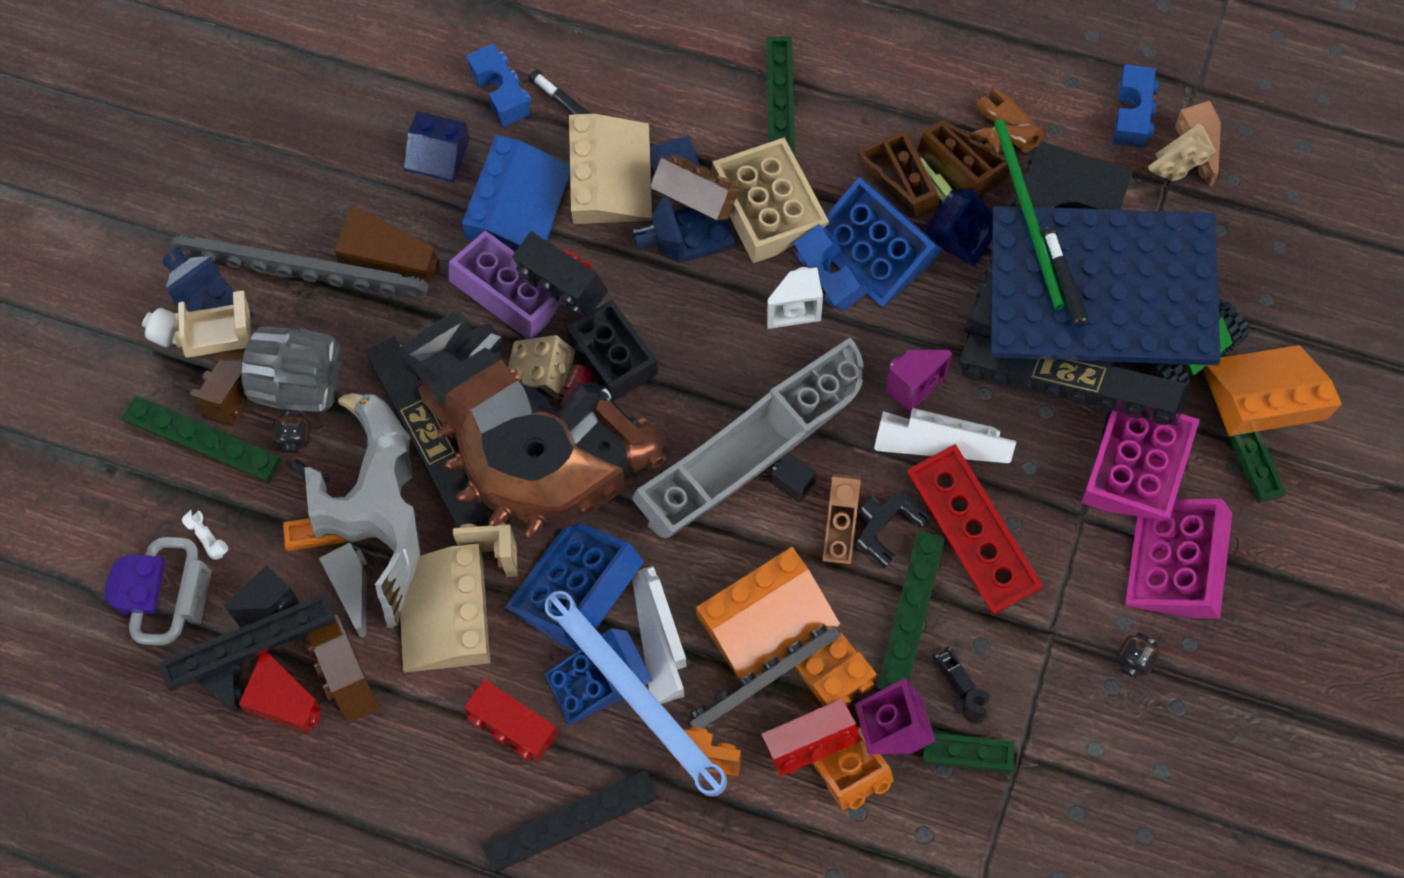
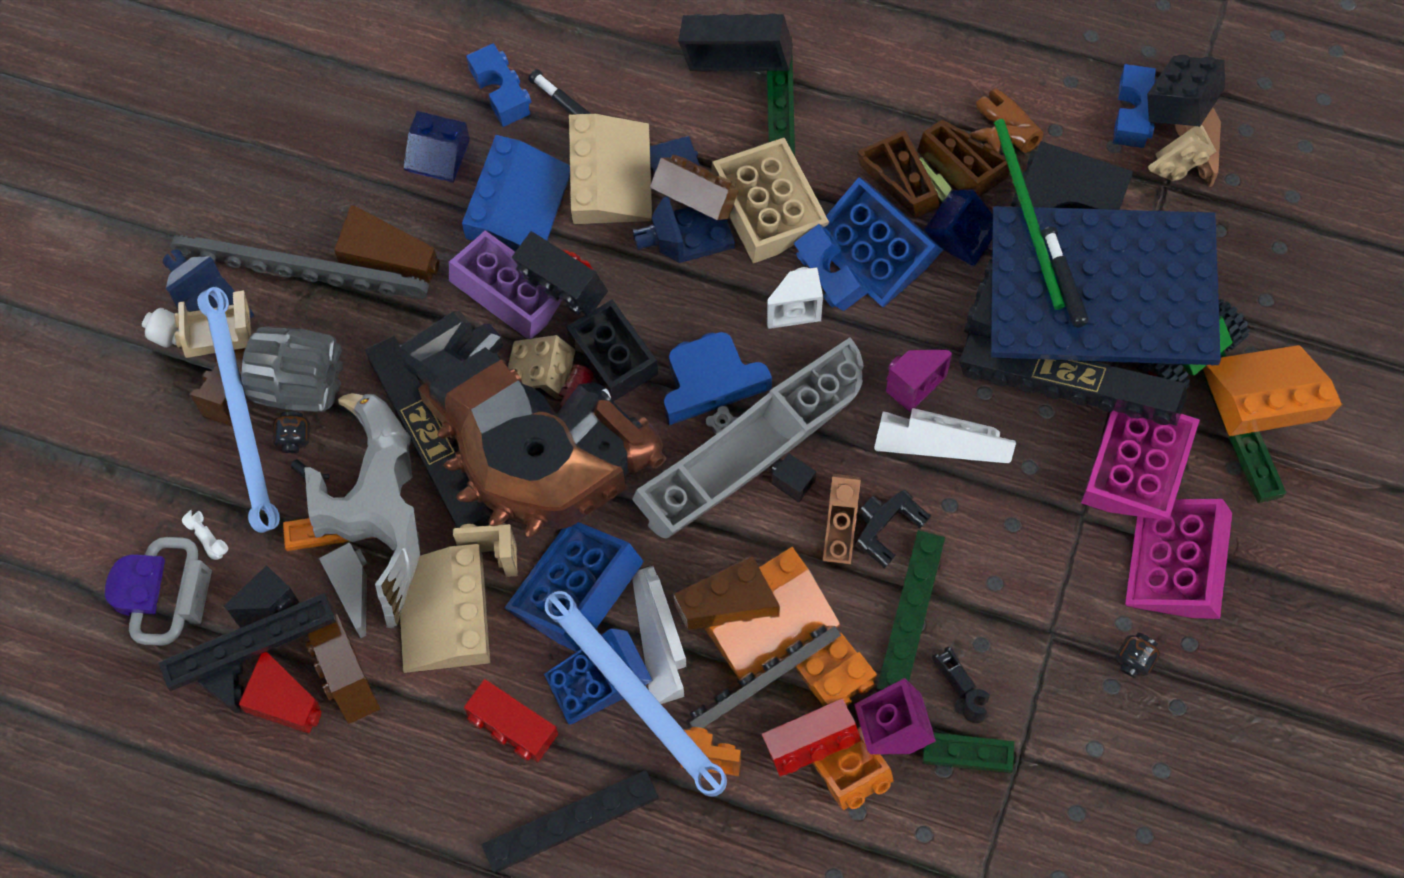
(201, 439): dark green plate -> none
(238, 410): none -> light blue piece
(711, 377): none -> blue brick
(722, 414): none -> light grey plate
(726, 597): none -> reddish brown wedge
(736, 42): none -> black piece
(966, 546): red plate -> none
(1186, 90): none -> black brick

